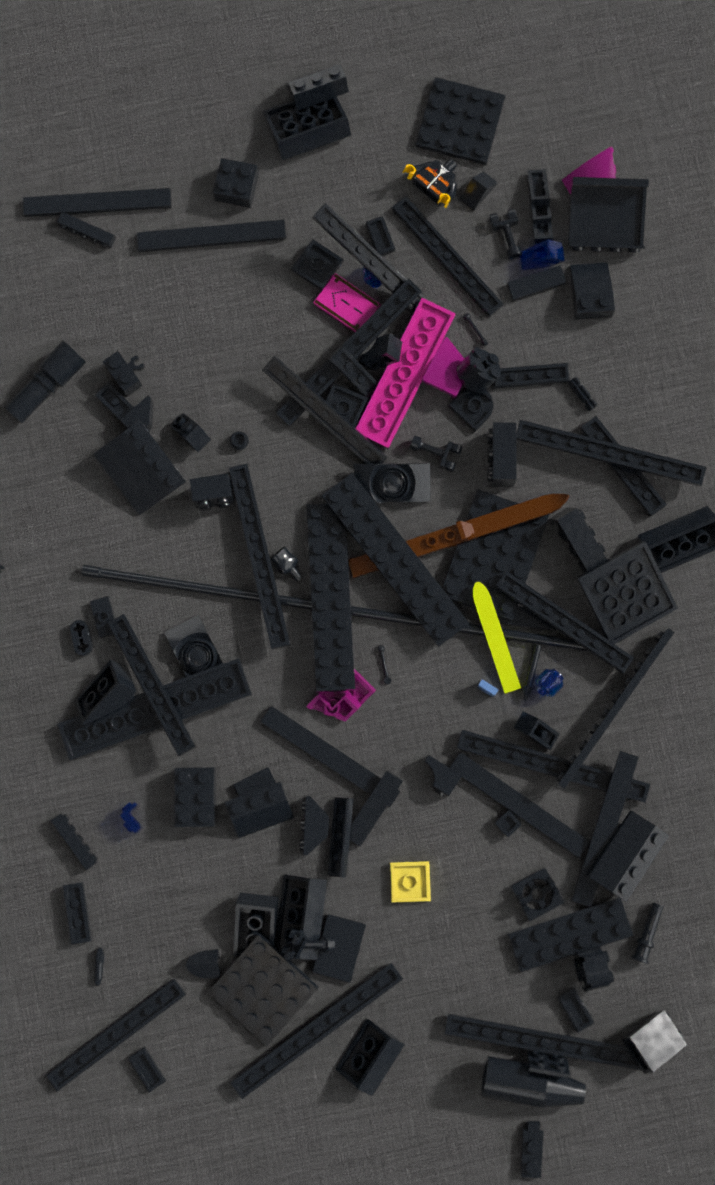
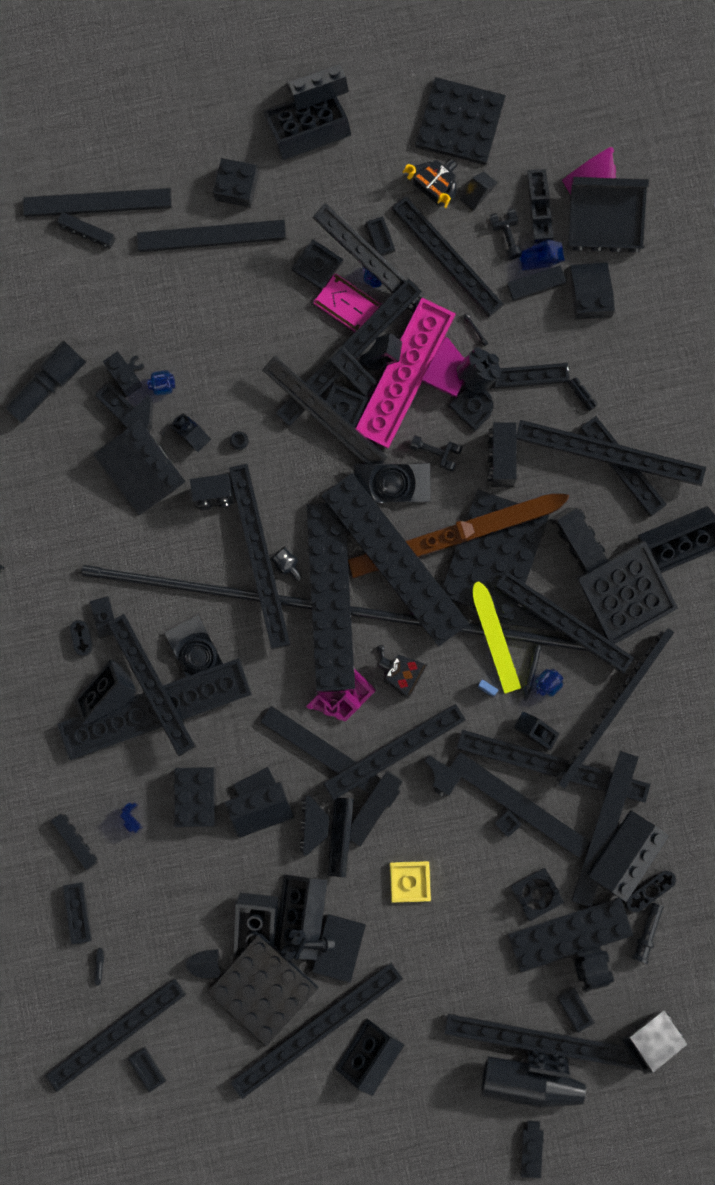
(161, 382): none -> clear blue head
(394, 752): none -> black tile
(402, 673): none -> black torso
(659, 877): none -> black beam

